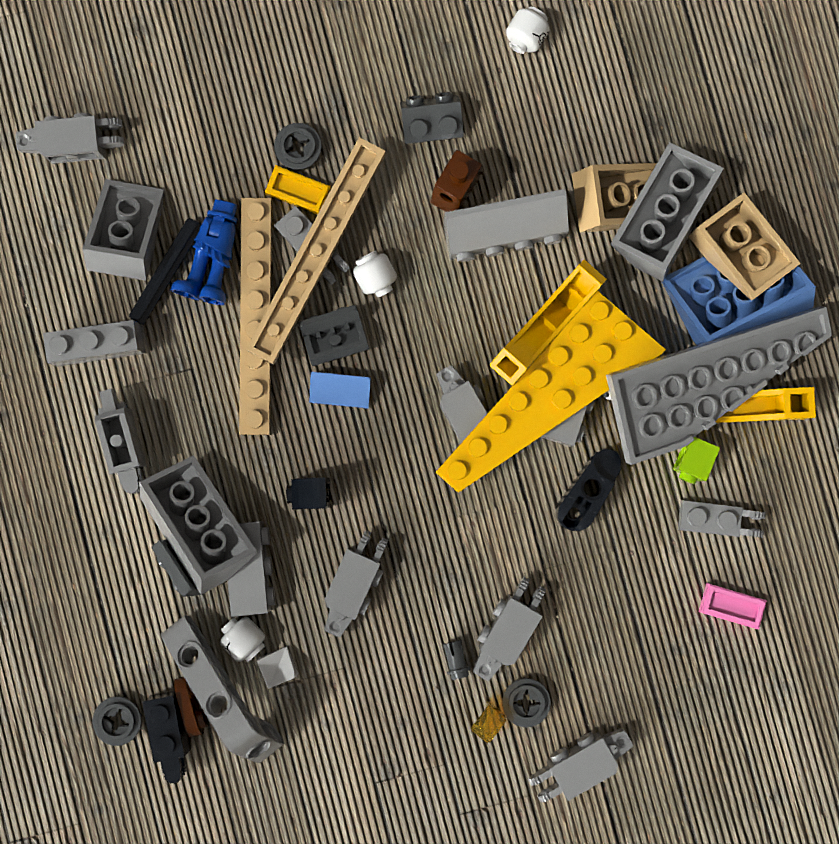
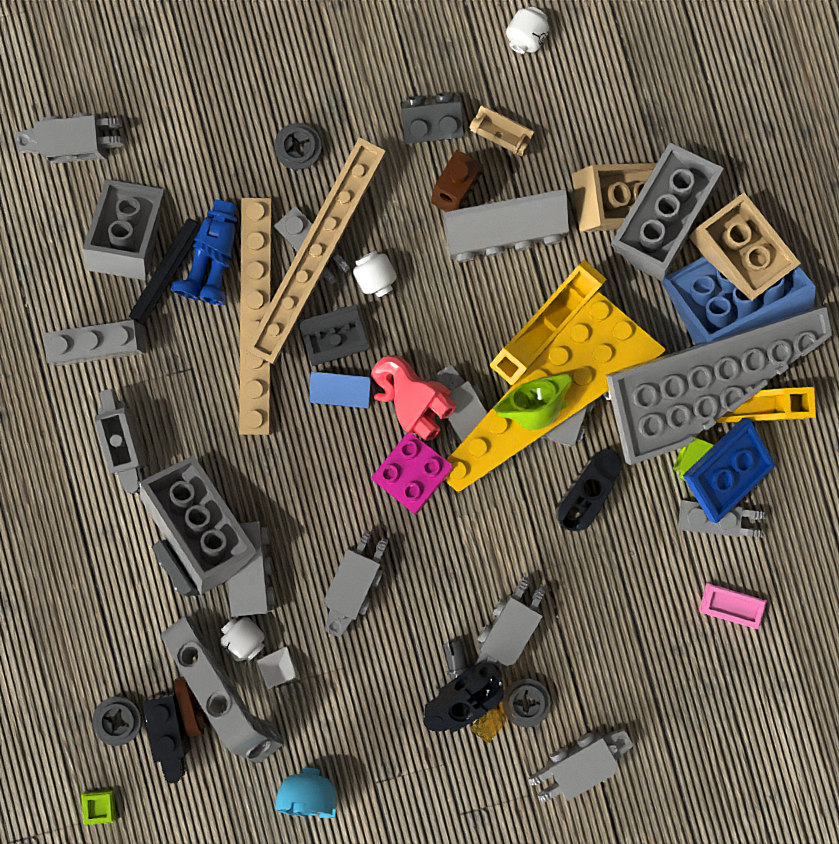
(98, 807): none -> lime tile
(297, 189): yellow tile -> none
(307, 795): none -> medium azure cylinder
(309, 493): black slope -> none
(412, 473): none -> dark pink bracket
(414, 398): none -> coral hips
(465, 698): none -> black piece
(501, 130): none -> tan hinge
(535, 402): none -> lime hat
(729, 470): none -> blue tile

